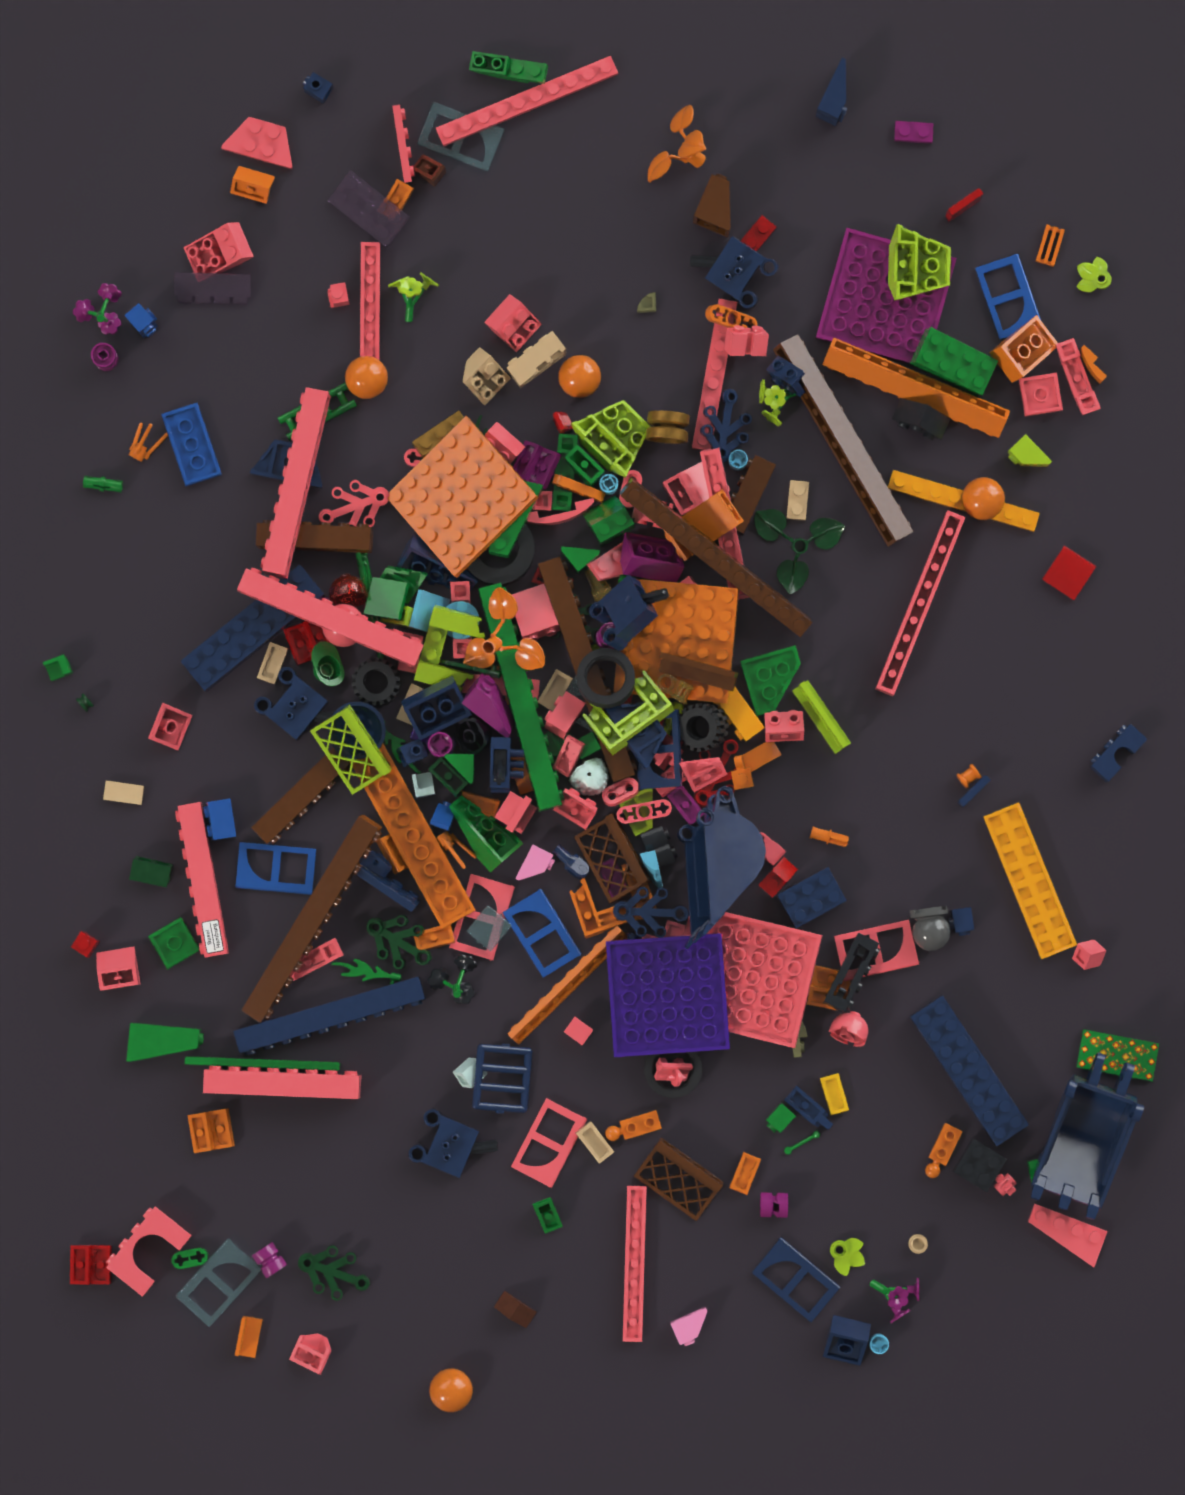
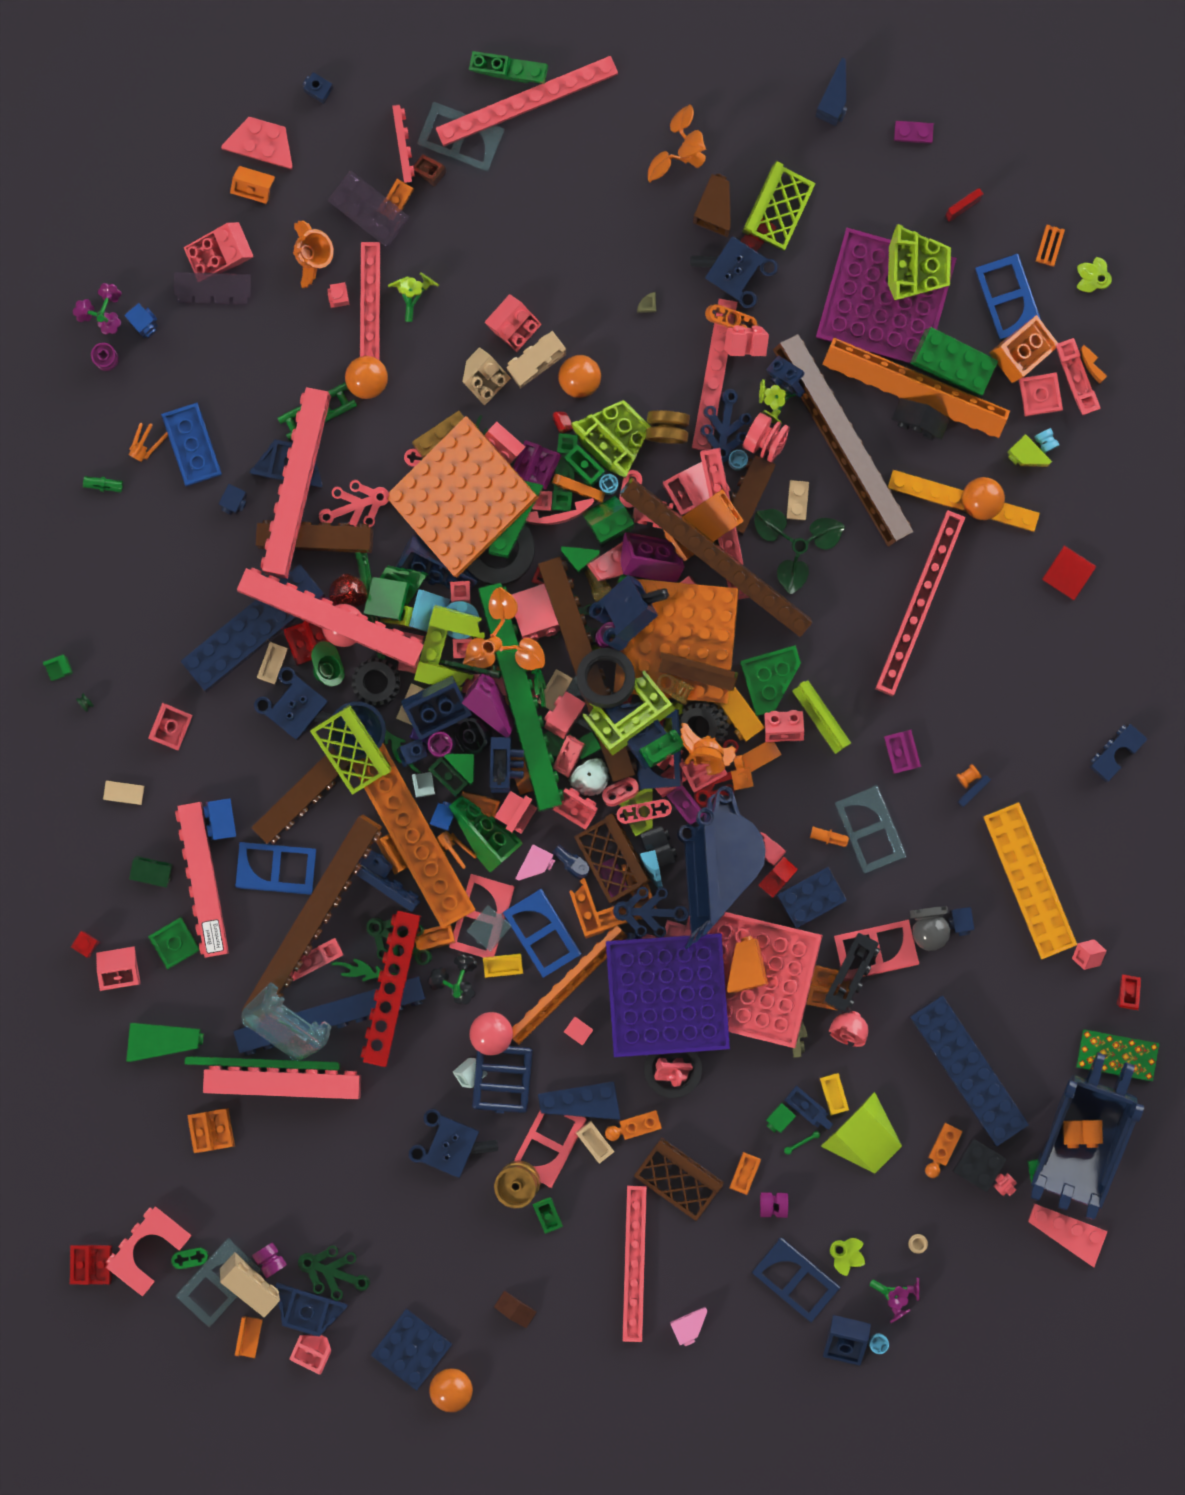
(233, 500): none -> dark blue brick
(248, 1285): none -> tan wedge
(283, 1027): none -> clear light blue windscreen
(307, 1310): none -> dark blue wing
(312, 251): none -> orange helmet
(381, 1057): none -> red brick
(411, 1349): none -> dark blue plate
(491, 1033): none -> coral piece
(502, 965): none -> yellow tile
(525, 1176): none -> pearl gold wheel
(539, 685): none -> green piece
(584, 1101): none -> dark blue wing
(662, 748): none -> green hinge
(706, 751): none -> orange helmet
(747, 967): none -> orange slope
(764, 198): none -> lime fence
(765, 437): none -> coral wheel
(865, 1137): none -> lime wedge
(872, 799): none -> clear light blue window
(902, 751): none -> magenta plate
(1046, 440): none -> medium azure wheel
(1082, 1132): none -> orange brick
(1129, 992): none -> red slope

